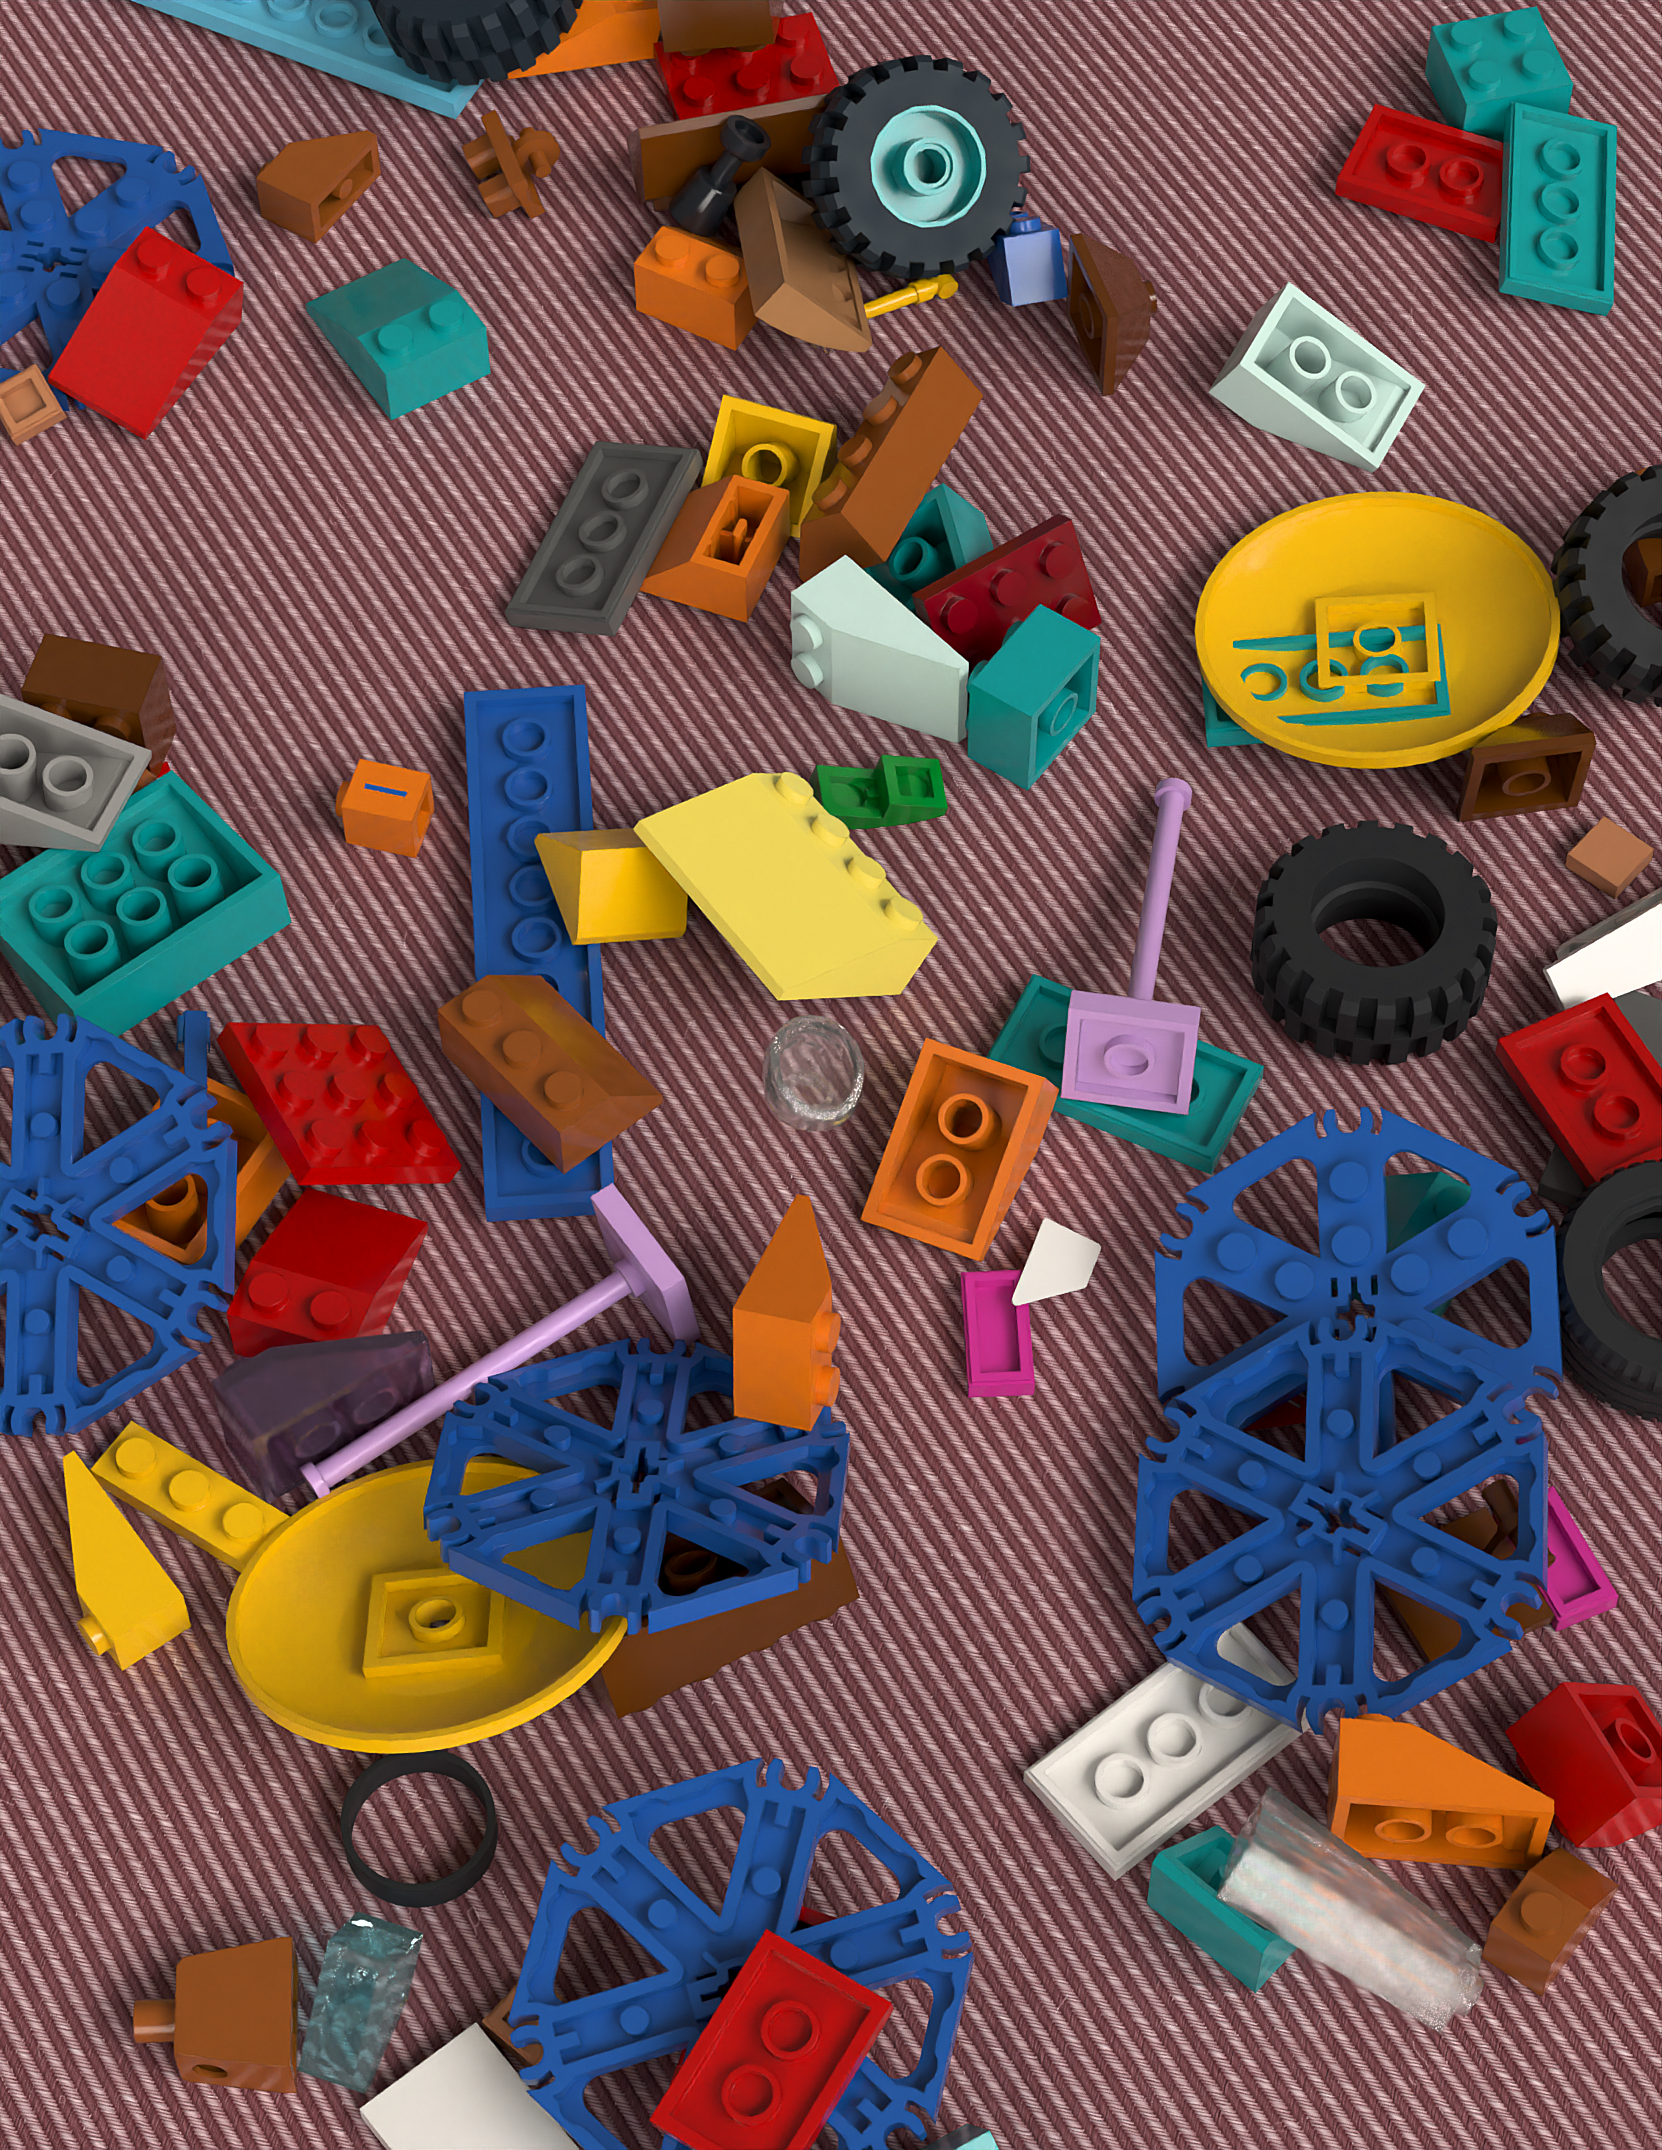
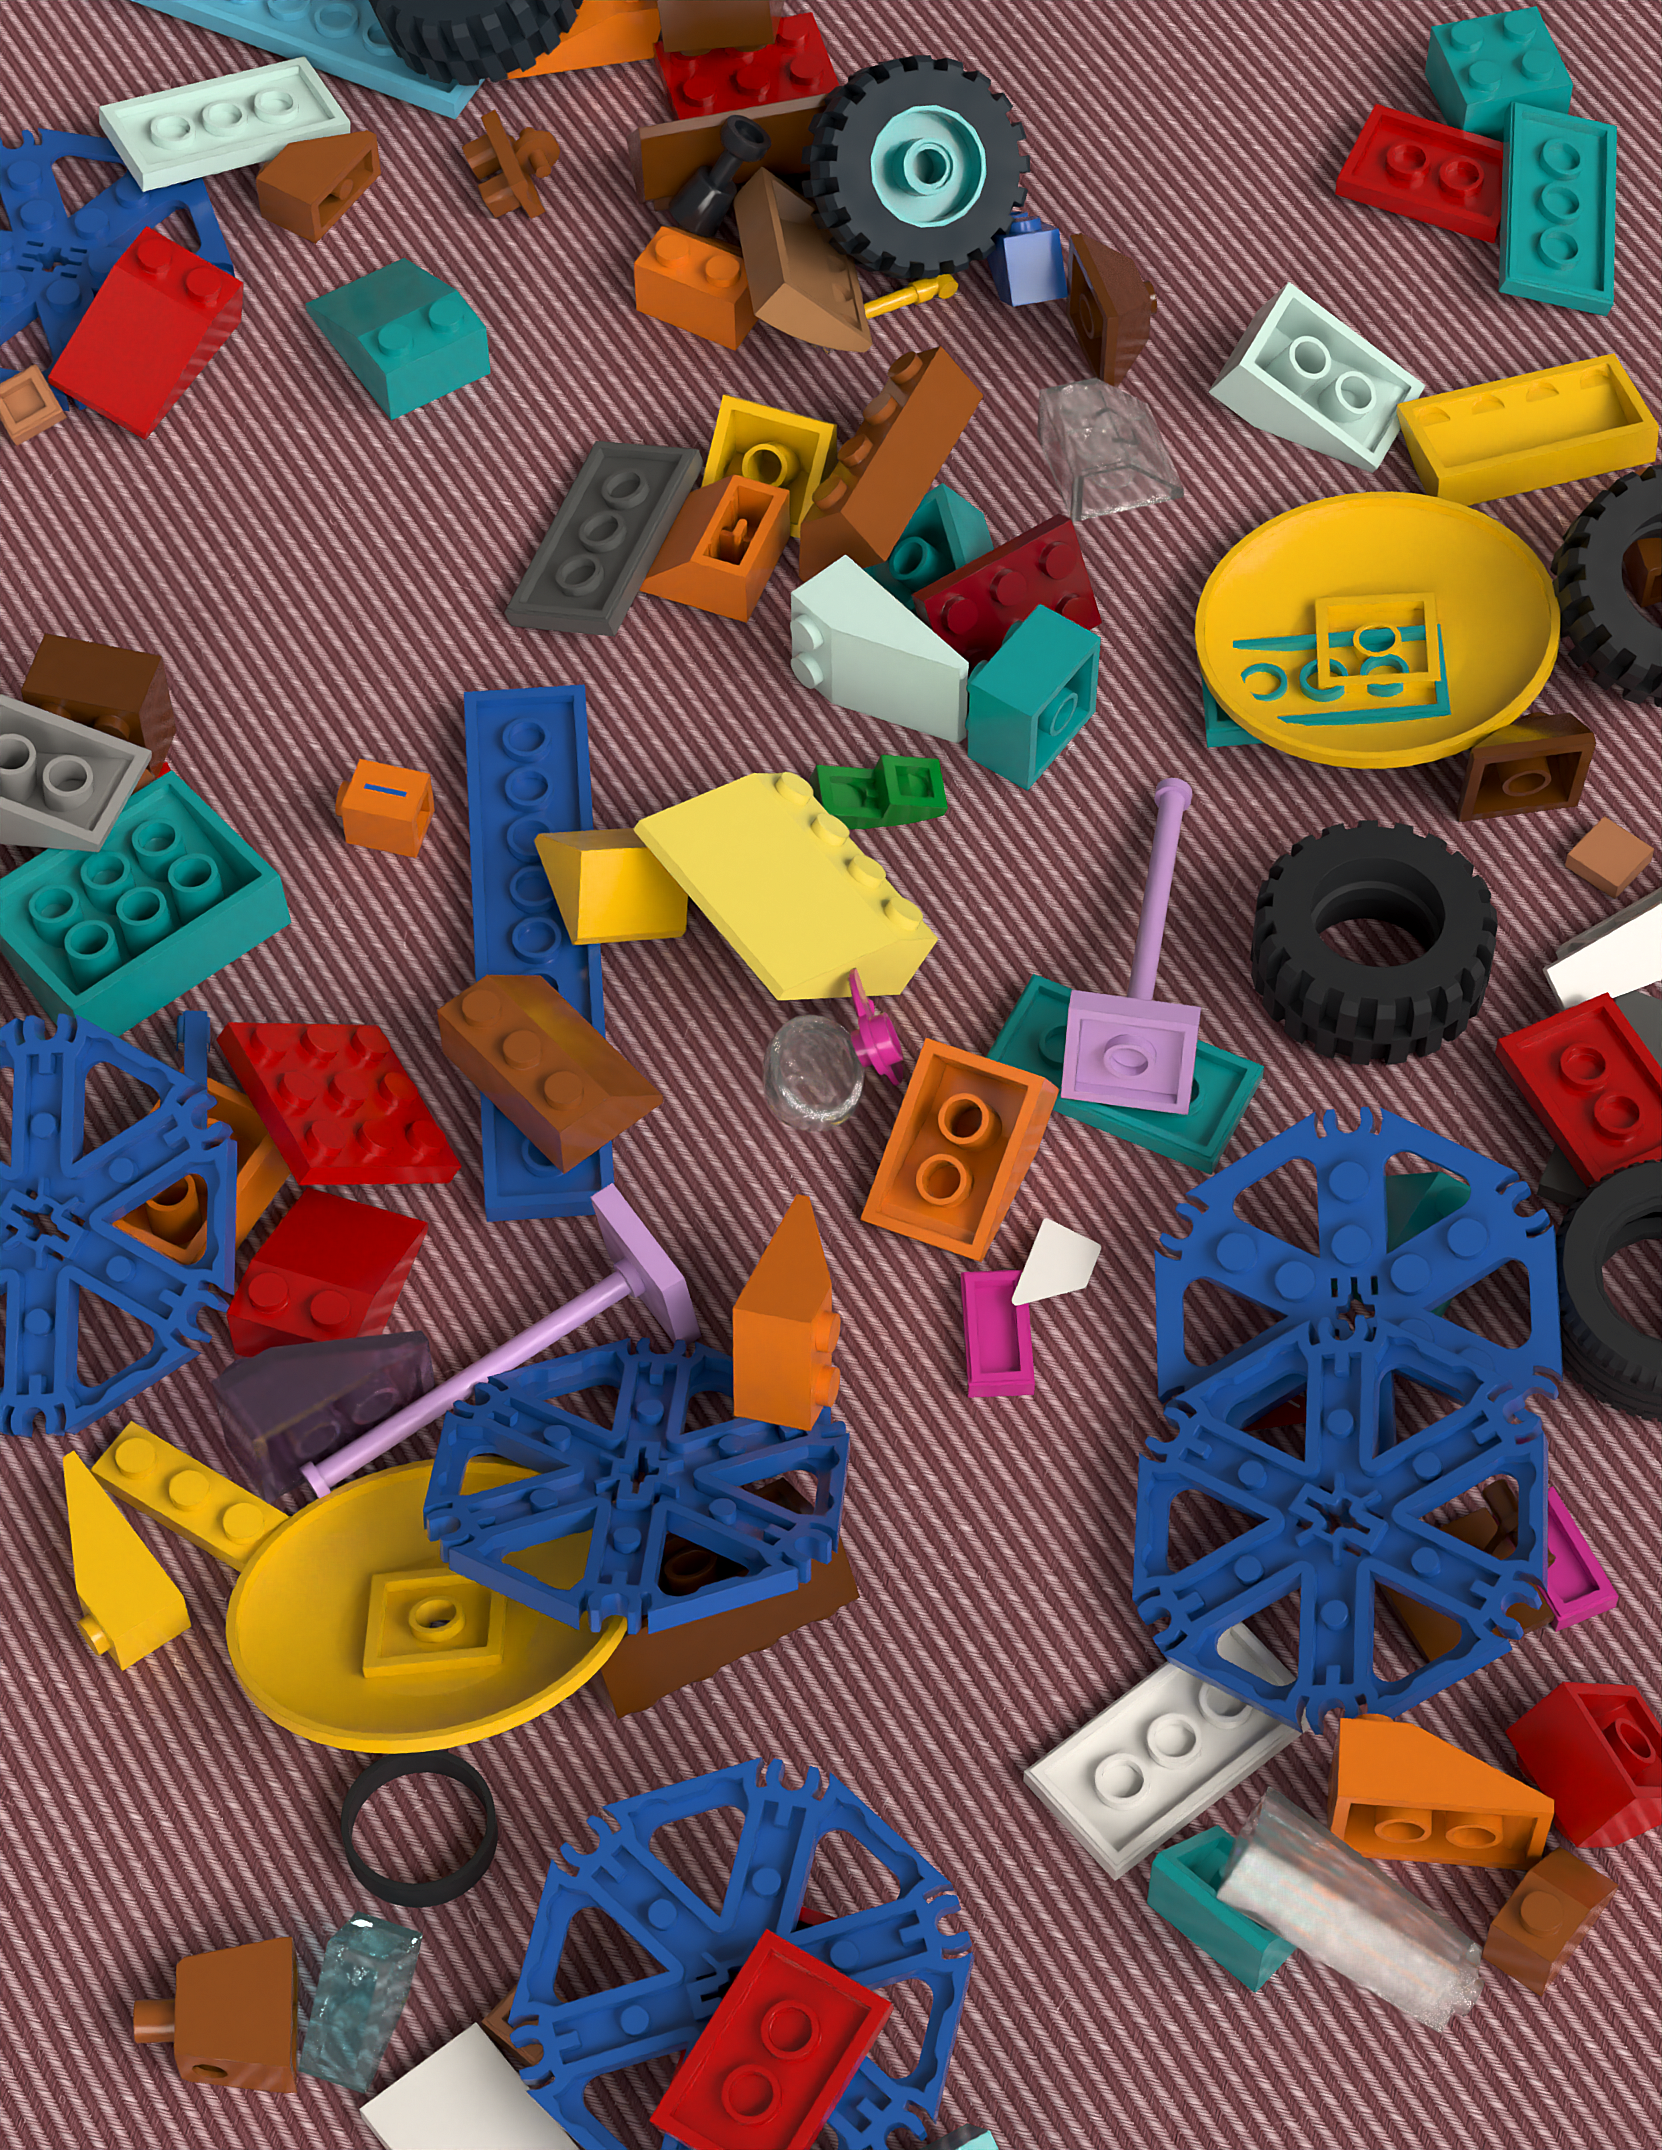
(221, 122): none -> light aqua plate
(876, 1038): none -> dark pink plate
(1104, 449): none -> clear slope
(1528, 431): none -> yellow slope

